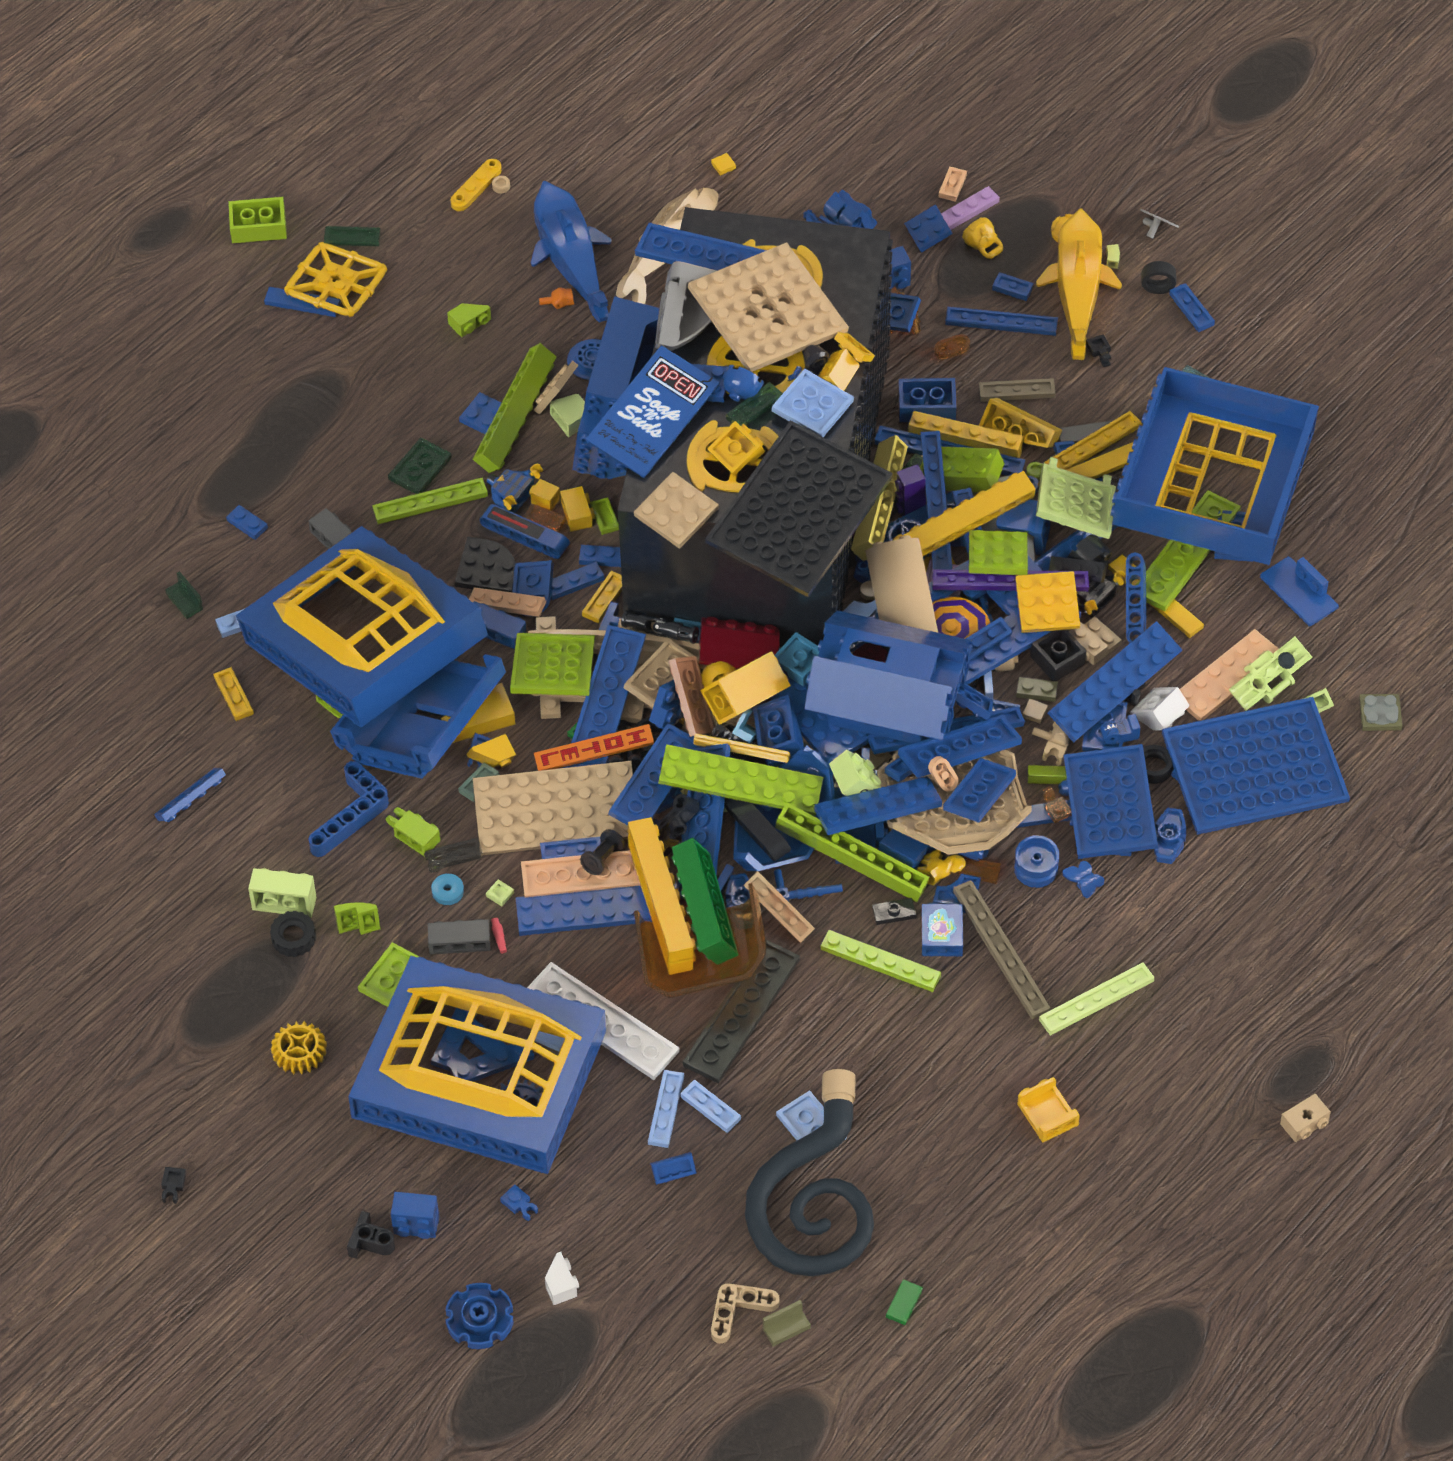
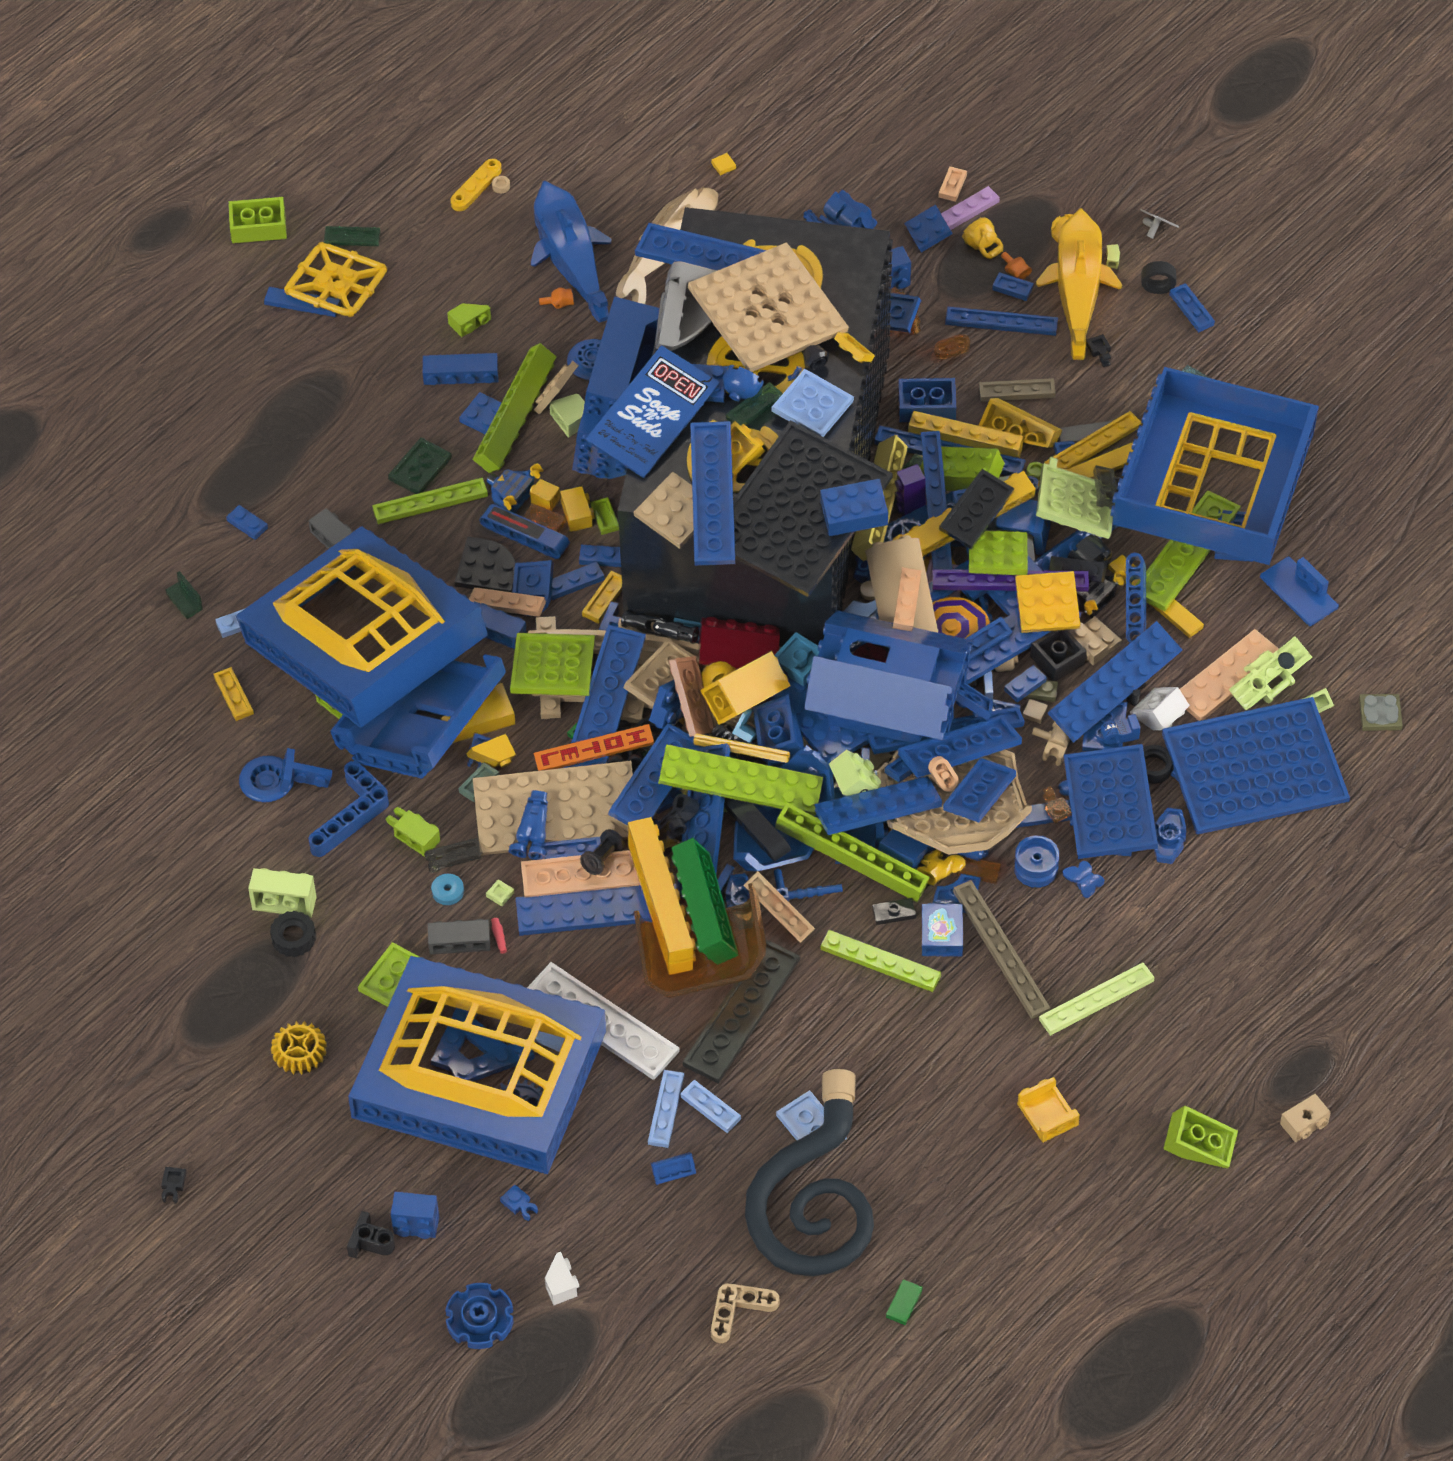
(195, 791): blue plate -> none
(266, 782): none -> blue wheel
(302, 773): none -> blue bracket
(355, 916): lime slope -> none
(460, 368): none -> blue brick
(532, 828): none -> blue piece
(712, 493): none -> blue plate
(785, 1323): olive panel -> none
(839, 369): yellow panel -> none
(854, 507): none -> blue brick
(907, 599): none -> light nougat plate
(976, 509): none -> black plate
(1016, 267): none -> orange piece
(1025, 683): none -> plate
(1046, 774): lime slope -> none
(1105, 486): none -> clear smoke plate
(1200, 1138): none -> lime slope

